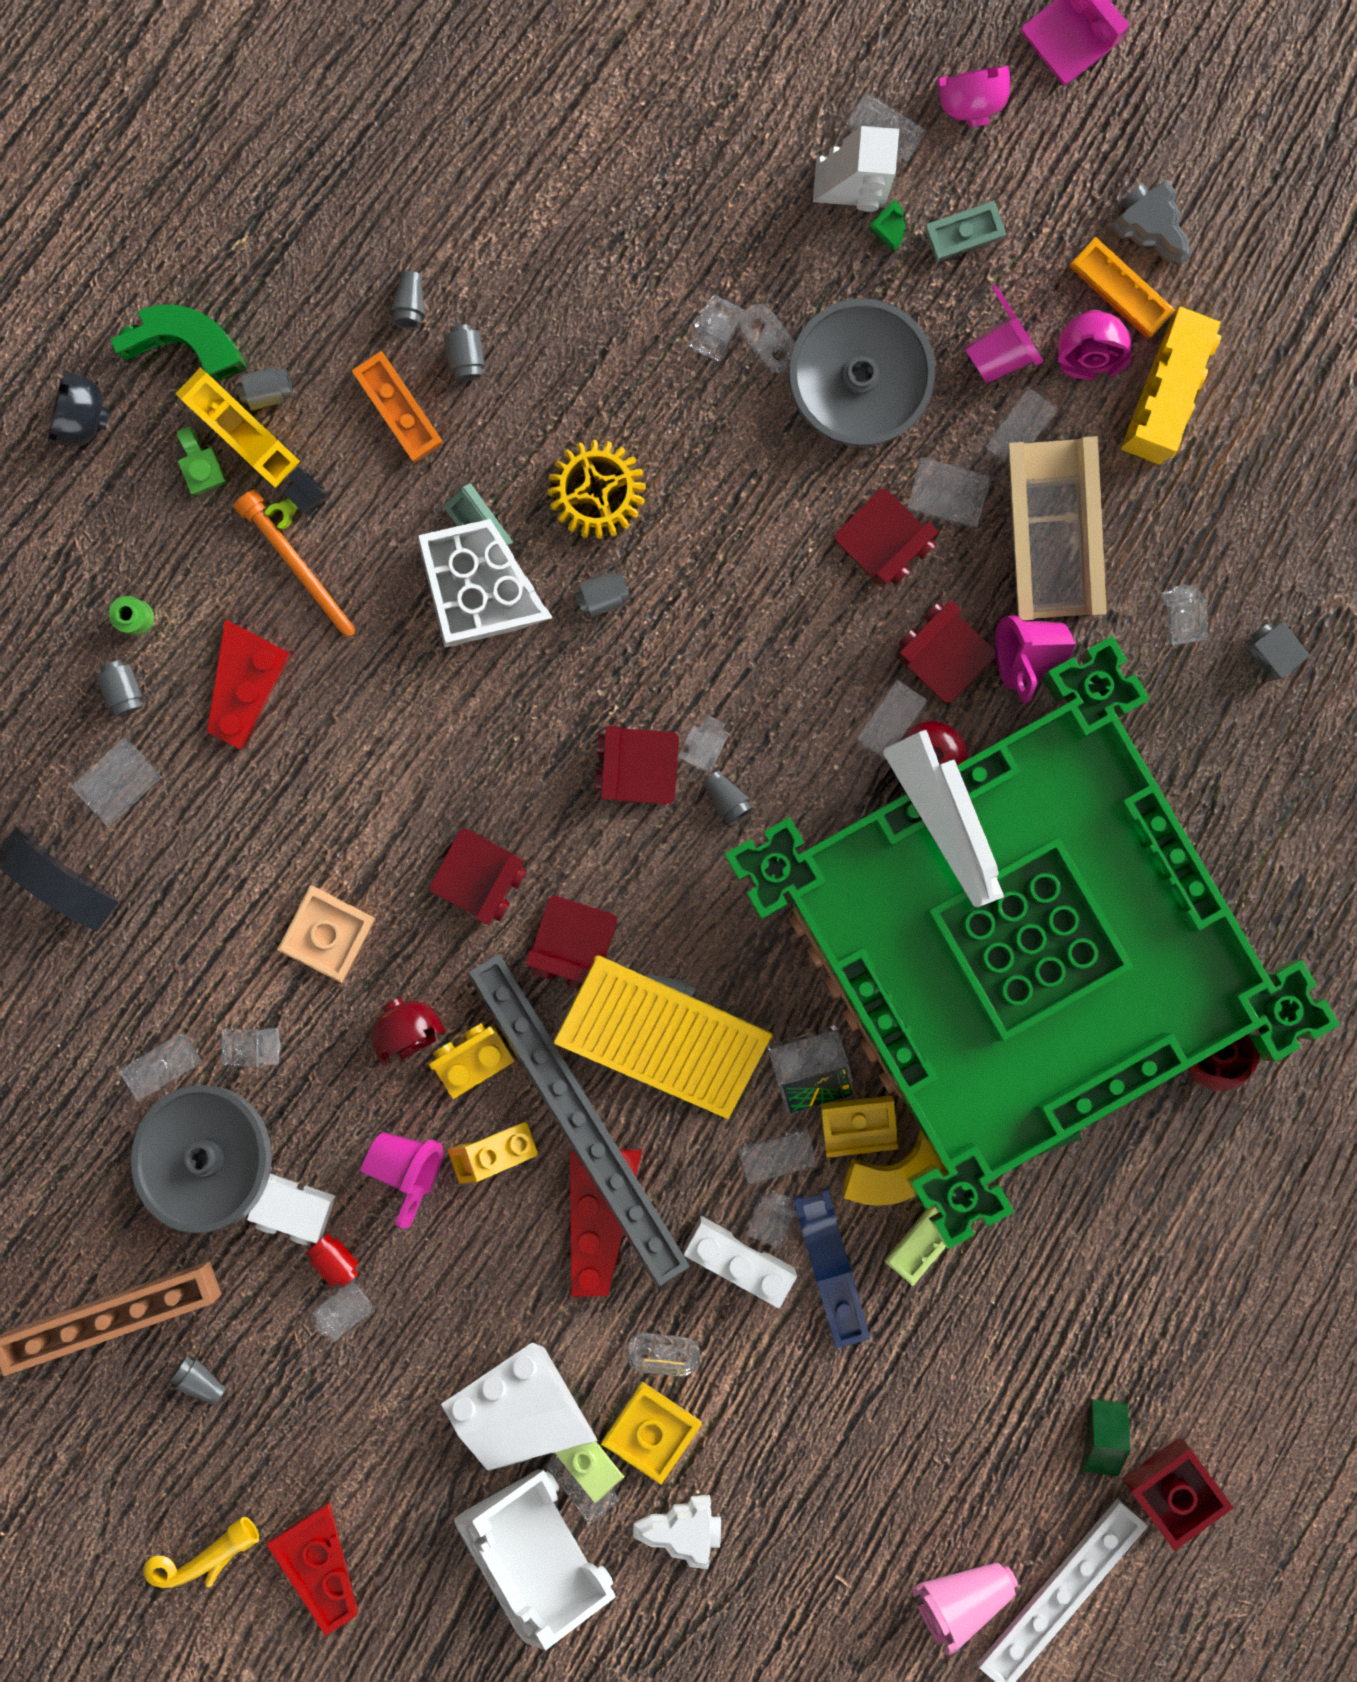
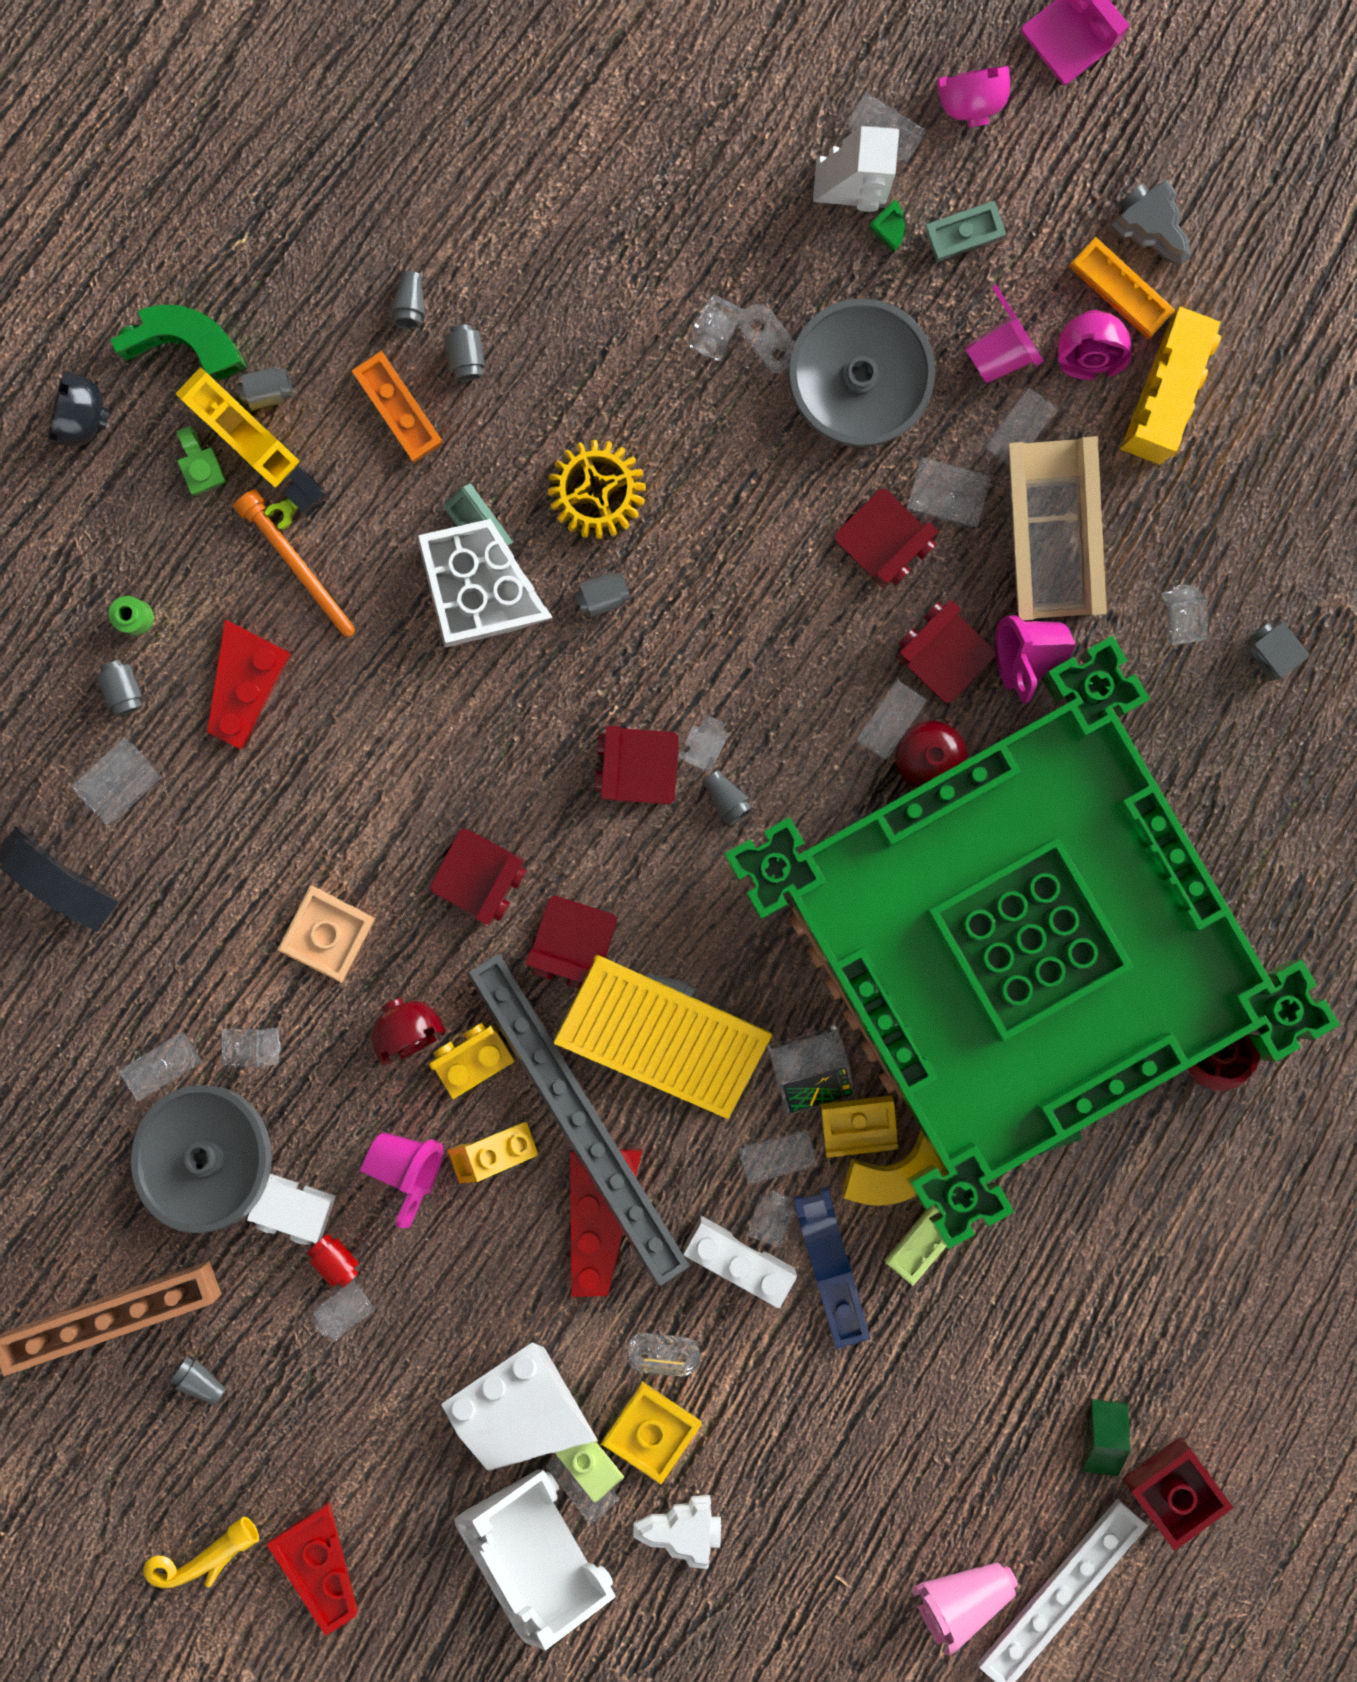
(948, 814): white wedge -> none

